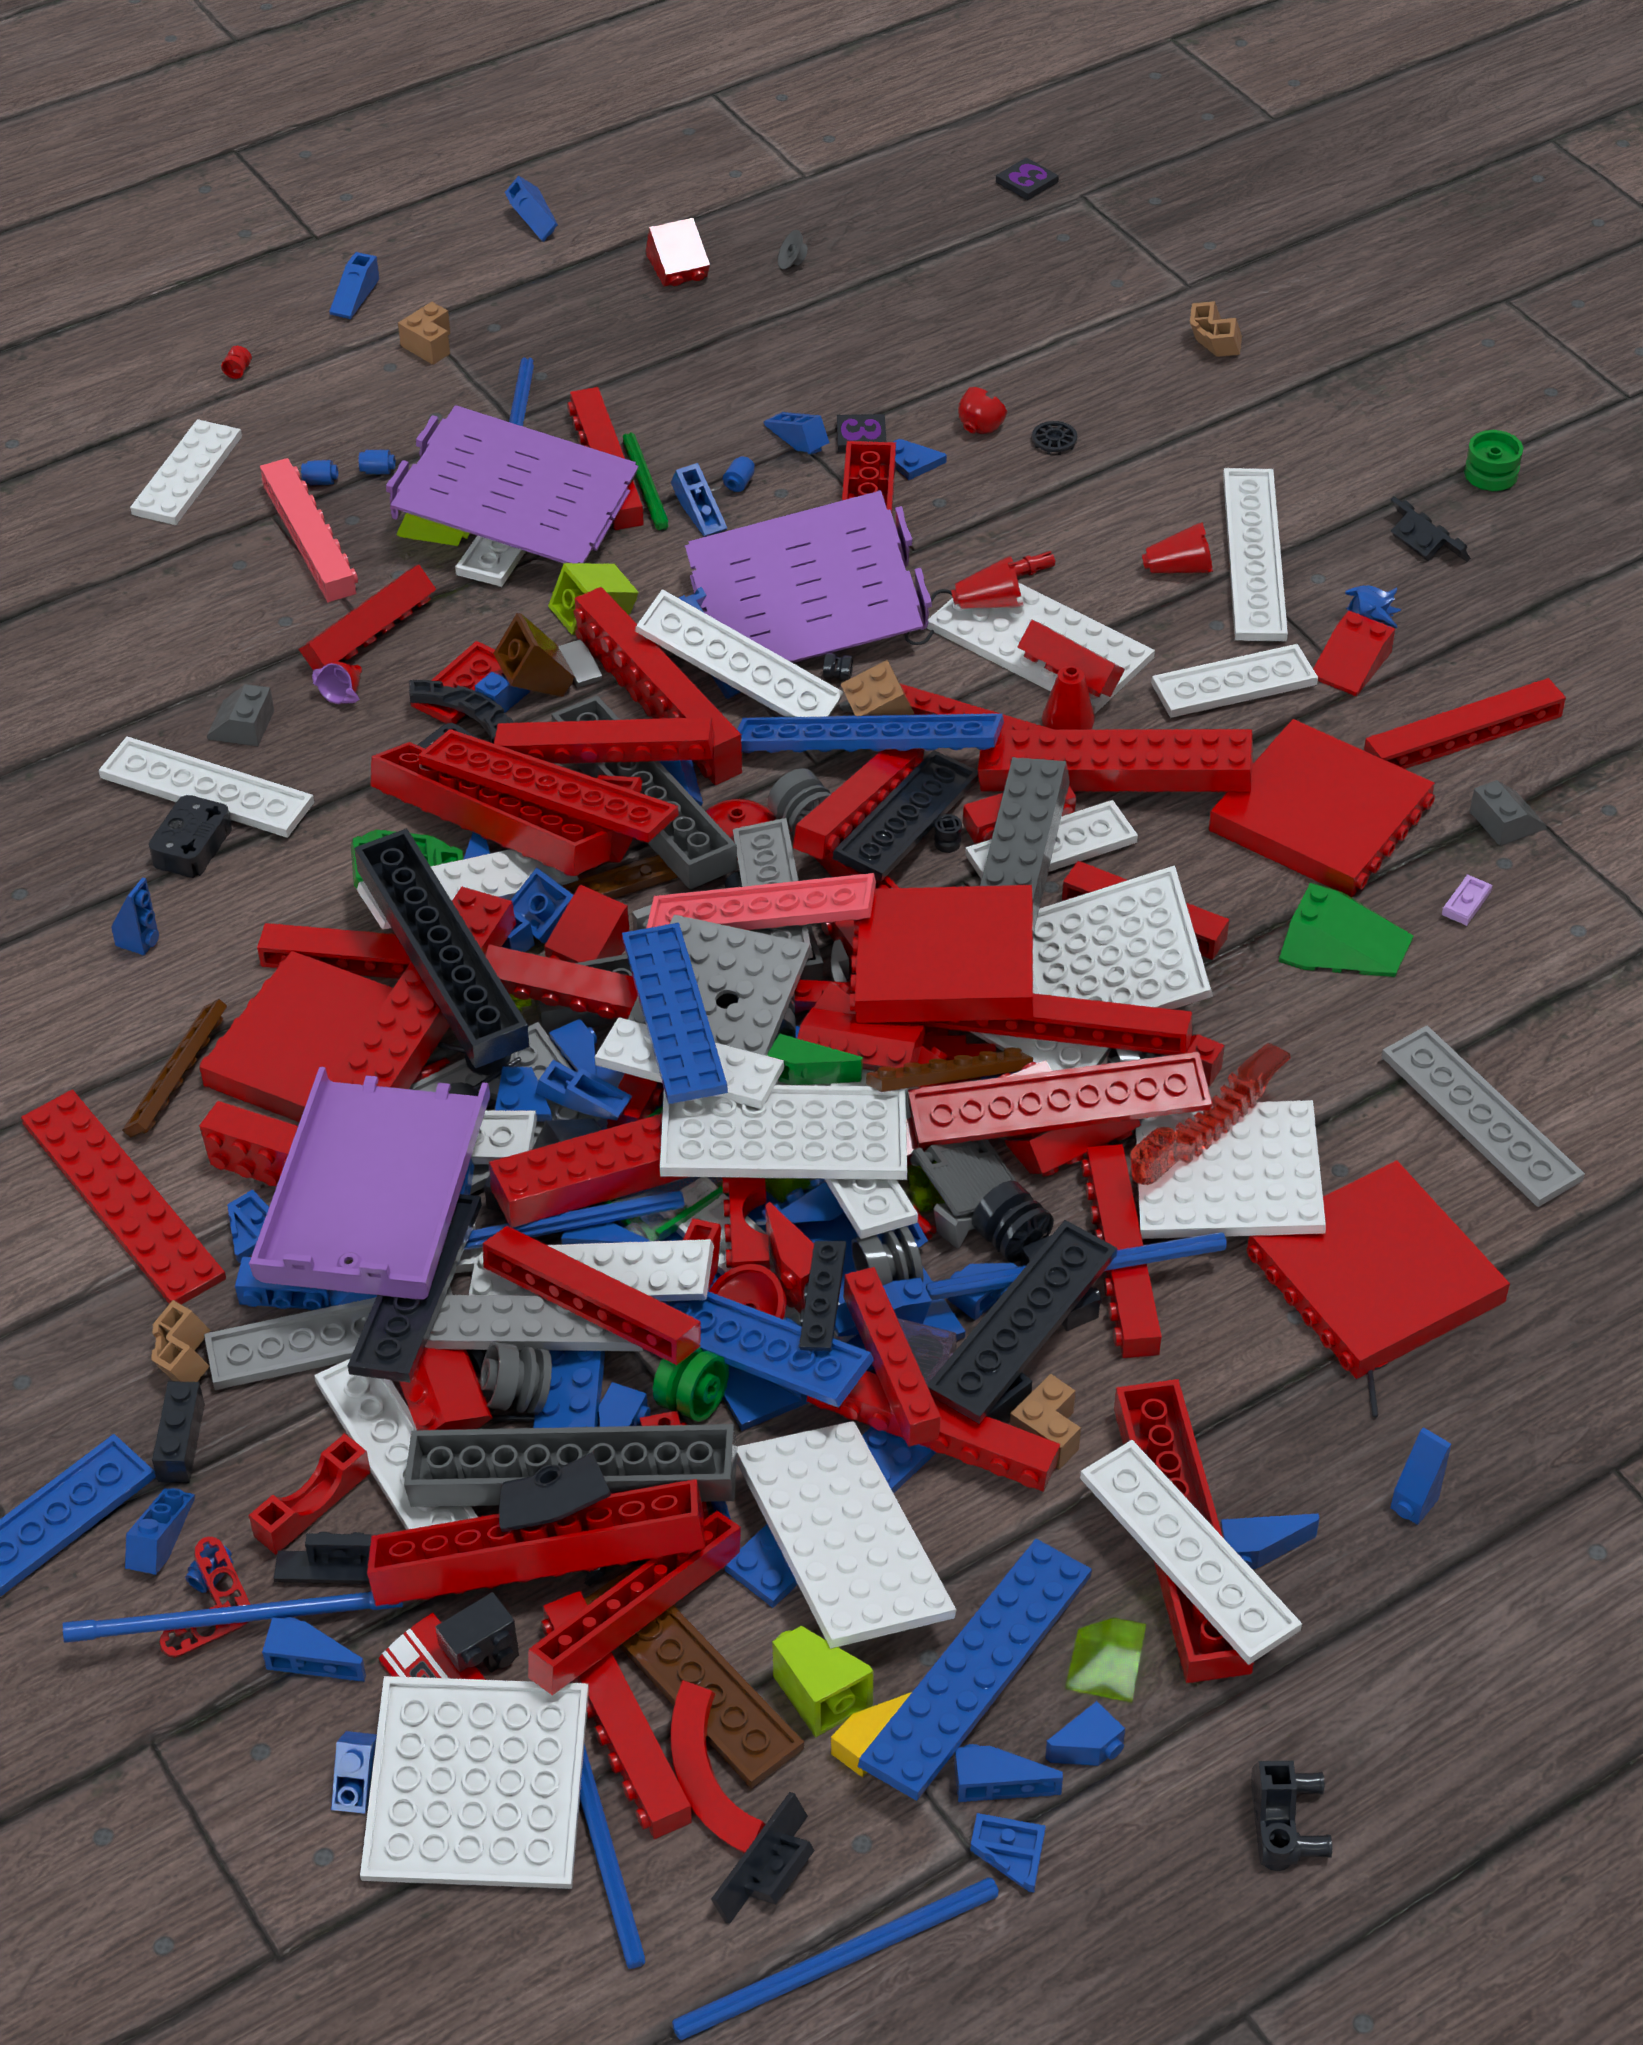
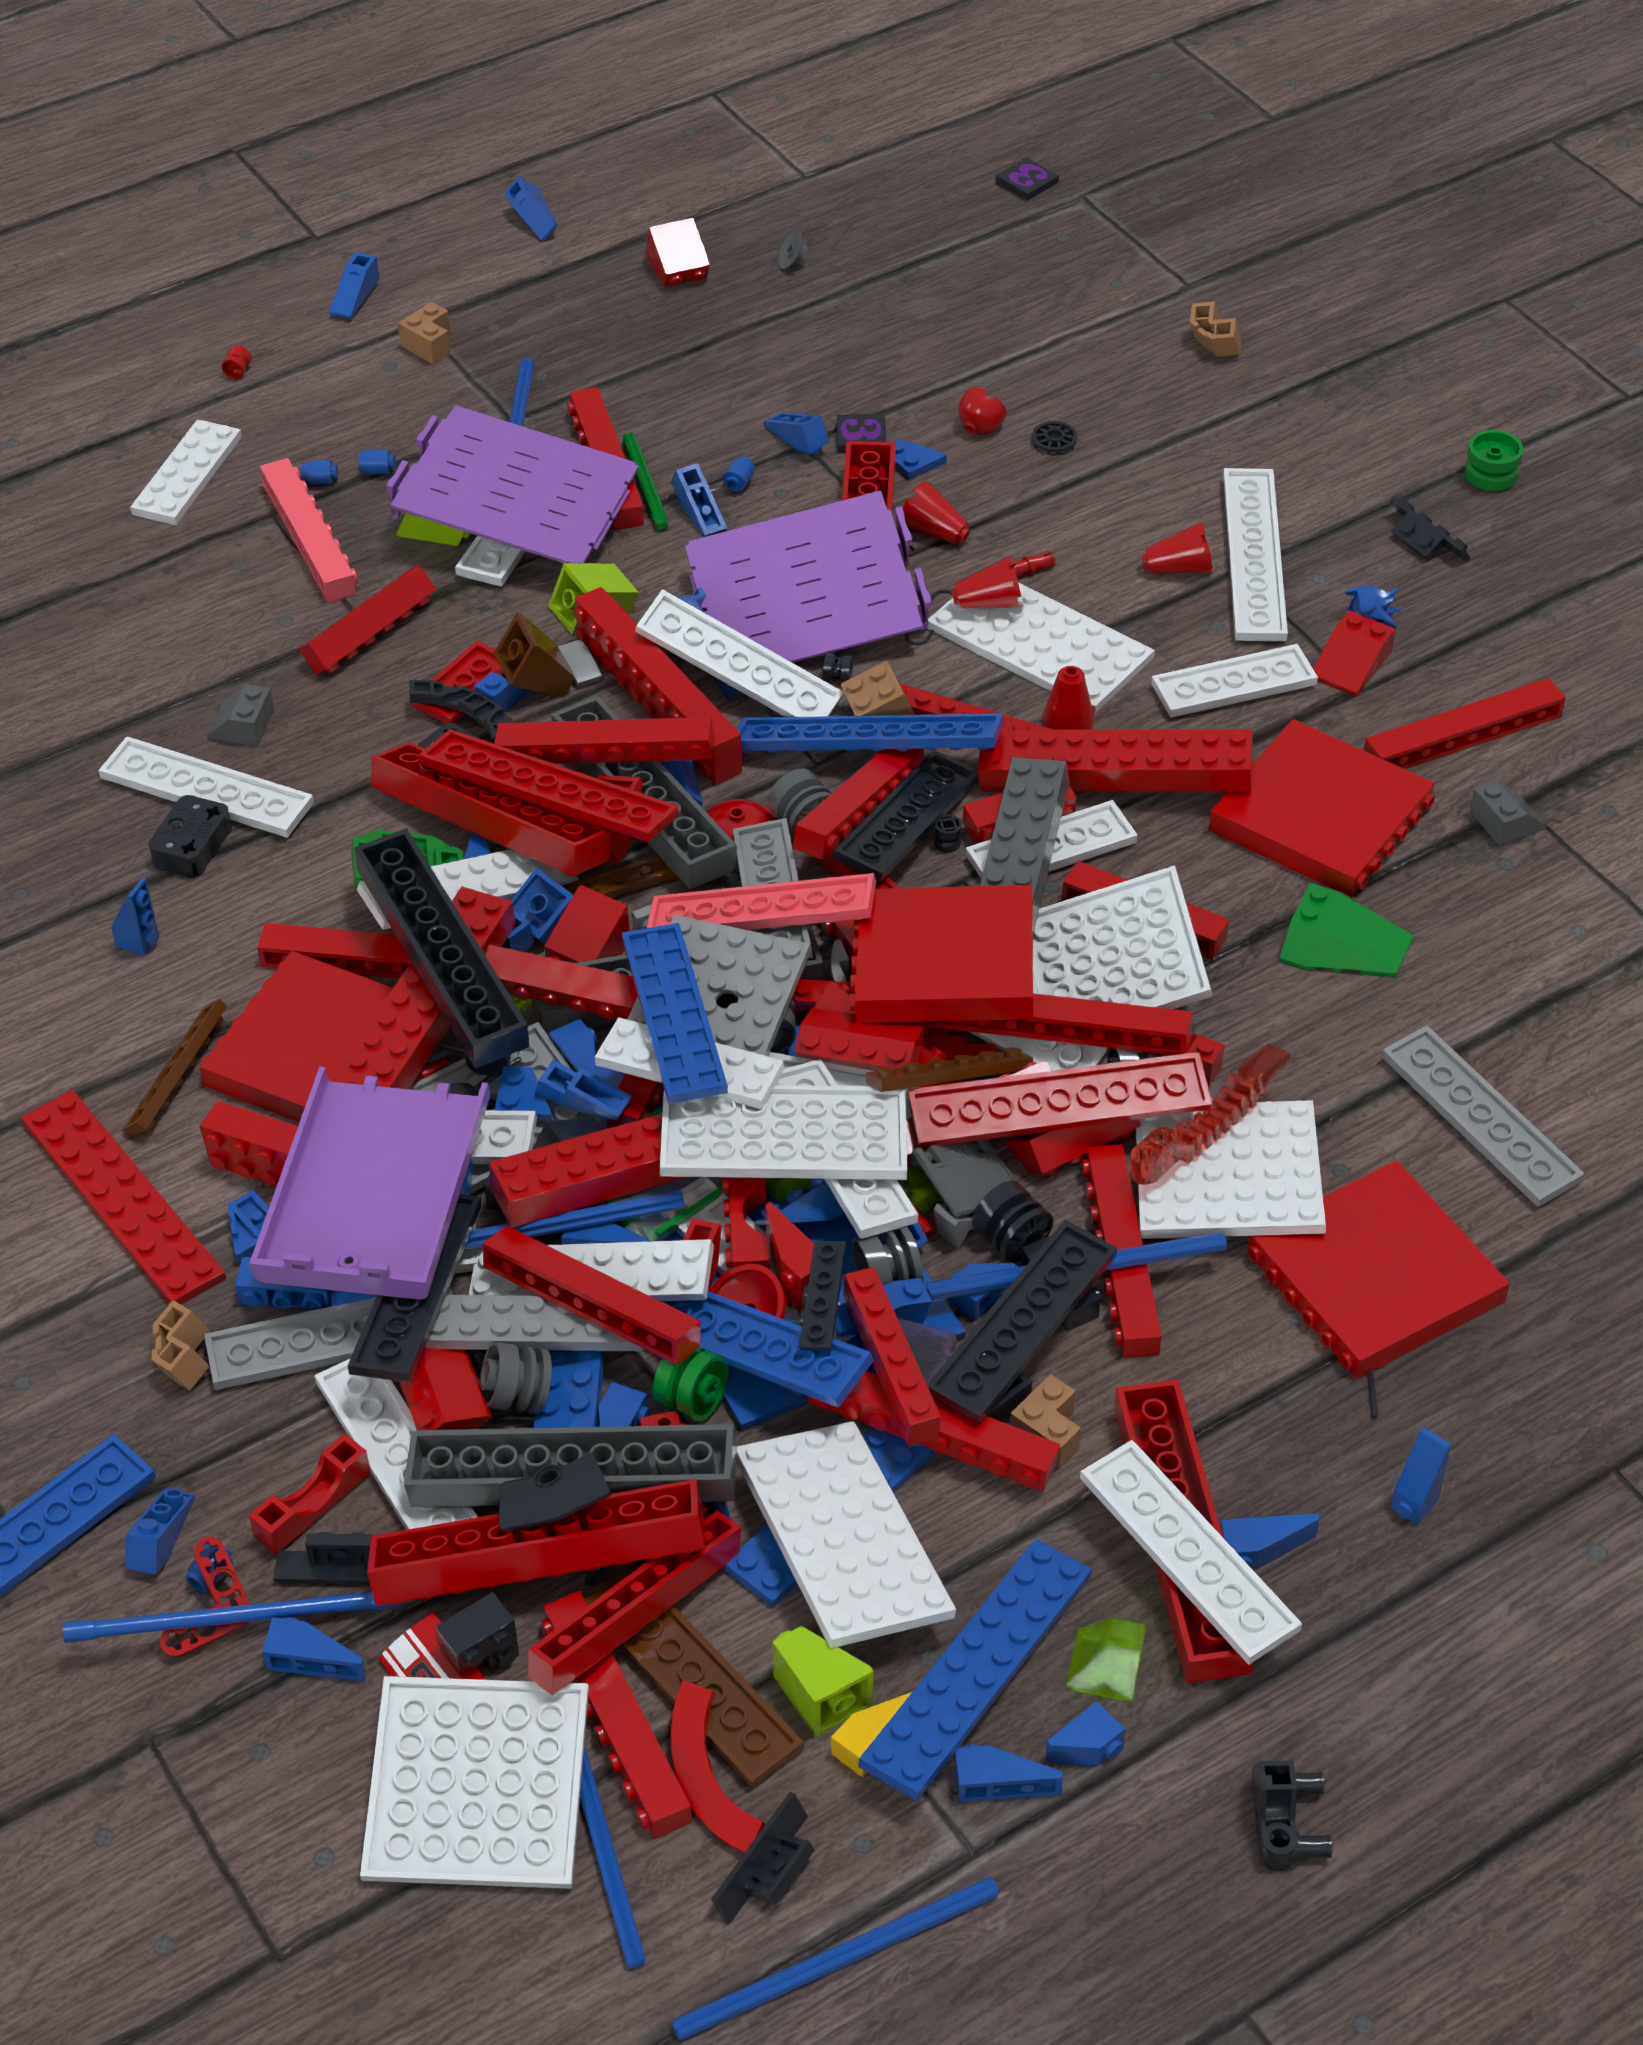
(178, 1432): black brick -> none
(338, 682): medium lavender hat -> none
(353, 1772): slope -> none
(813, 1063): green slope -> none
(934, 515): none -> red cone
(1009, 1847): blue wing -> none
(1060, 651): red brick -> none
(1467, 900): lavender plate -> none

